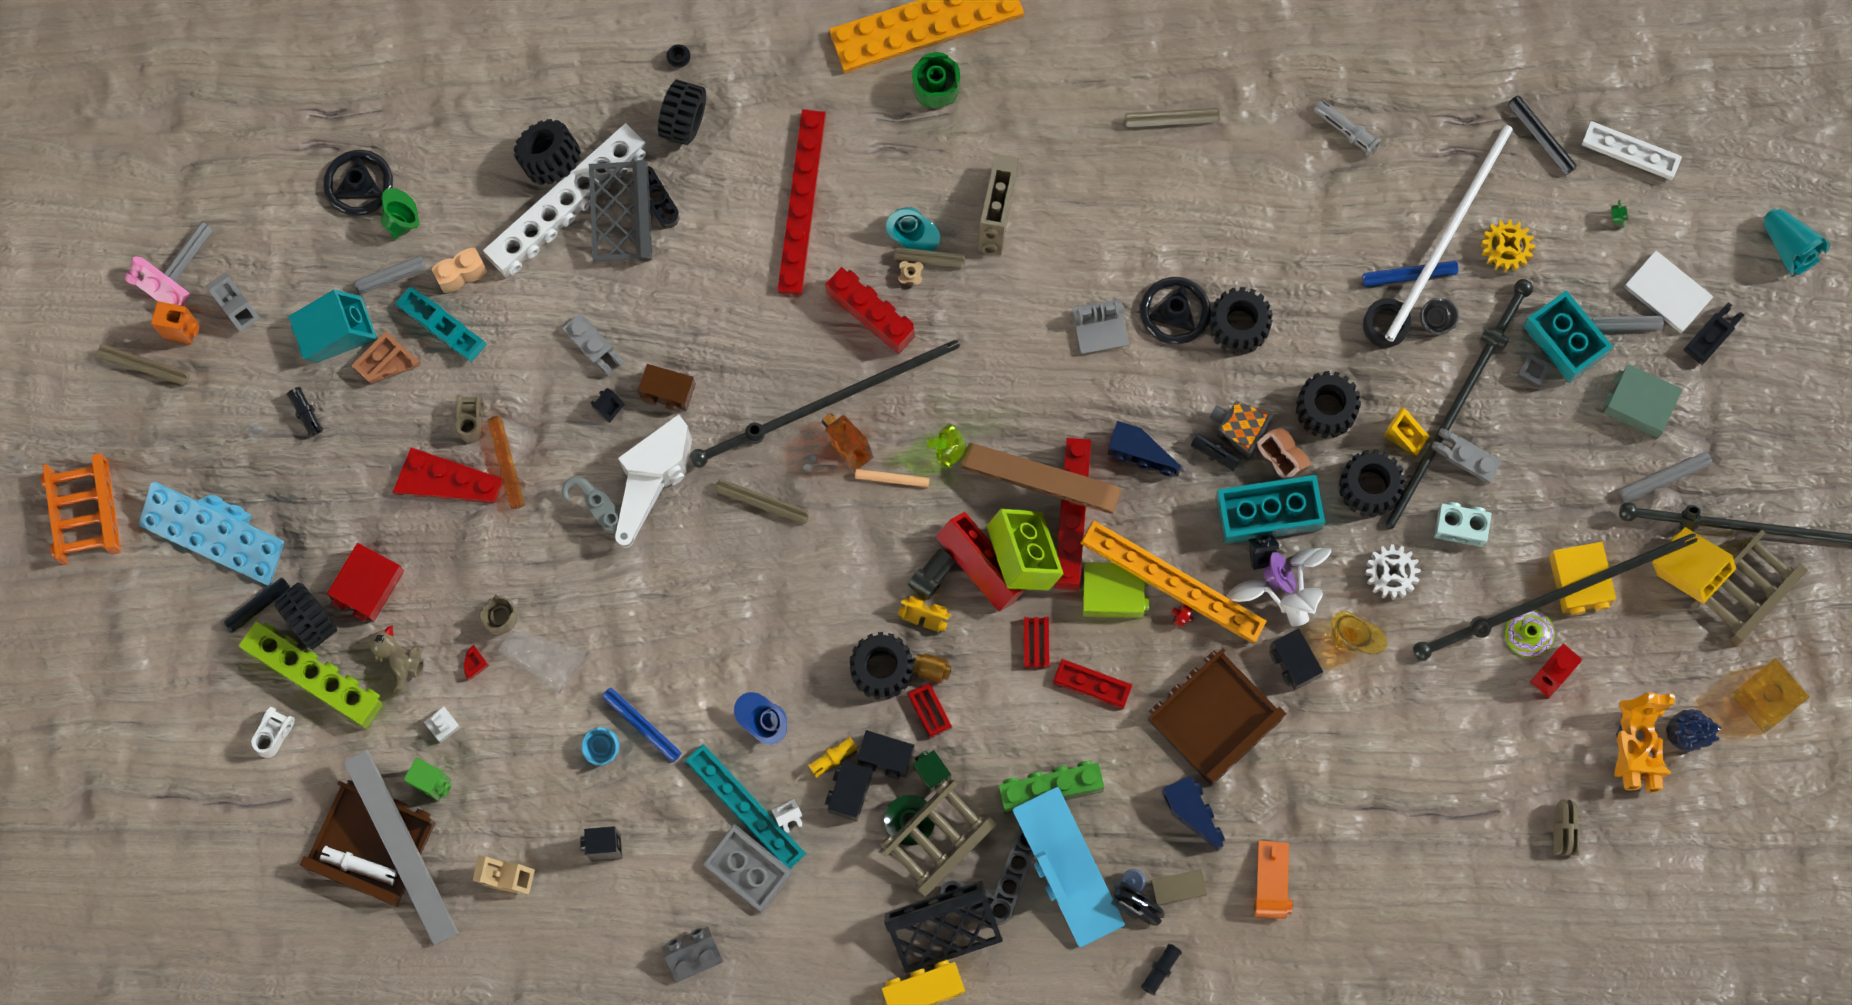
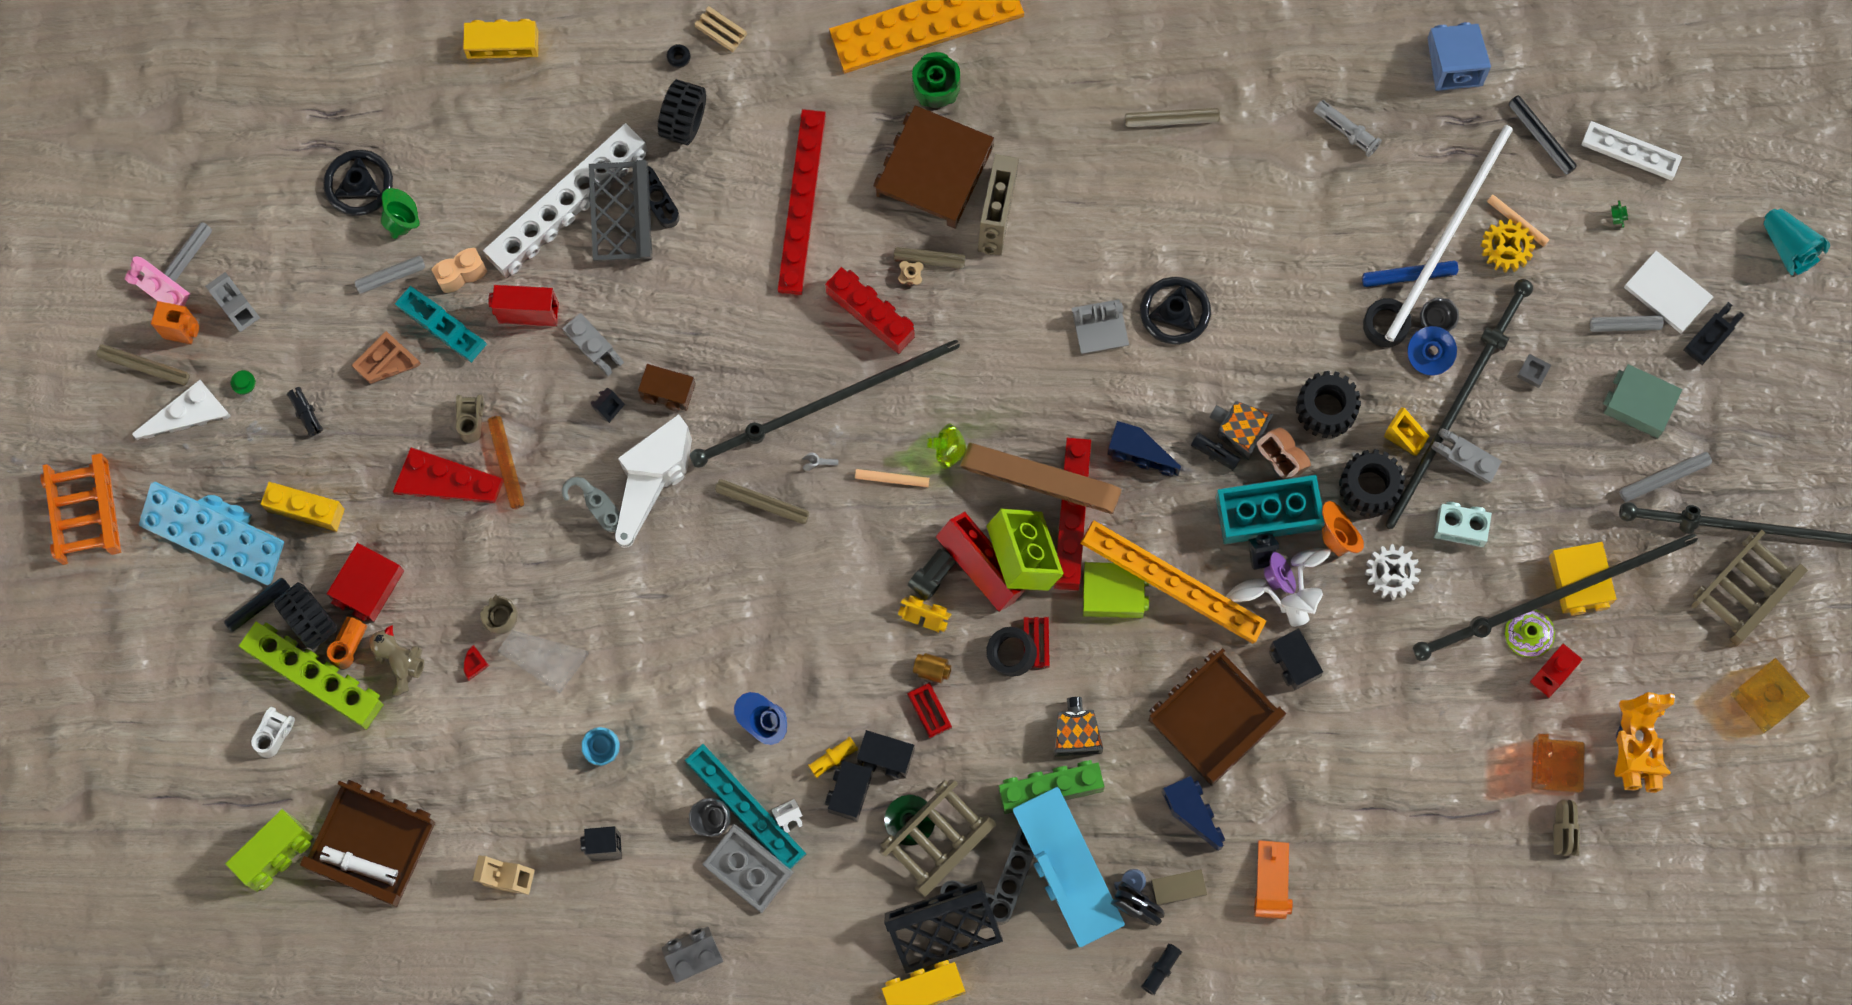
(191, 408): none -> white wing
(243, 382): none -> green plate
(270, 851): none -> lime brick
(302, 506): none -> yellow brick
(332, 326): teal slope -> none
(348, 641): none -> orange piece
(401, 847): light grey tile -> none
(428, 780): bright green brick -> none
(442, 724): white tile -> none
(501, 39): none -> yellow brick
(524, 305): none -> red brick
(547, 151): black tyre -> none
(641, 724): blue axle -> none
(709, 817): none -> flat silver hair
(732, 26): none -> tan tile
(847, 441): clear orange torso -> none
(881, 645): black tyre -> none
(912, 229): teal piece -> none
(931, 769): dark green brick -> none
(934, 164): none -> reddish brown panel
(994, 645): none -> black tyre
(1077, 731): none -> torso
(1092, 683): red tile -> none
(1182, 615): red piece -> none
(1245, 302): black tyre -> none
(1339, 531): none -> orange piece
(1355, 634): clear yellow piece -> none
(1420, 354): none -> blue dish
(1458, 56): none -> medium blue slope
(1510, 214): none -> light nougat bar
(1557, 764): none -> clear orange bracket
(1567, 336): teal brick -> none
(1692, 730): dark blue hair -> none
(1696, 568): yellow brick -> none

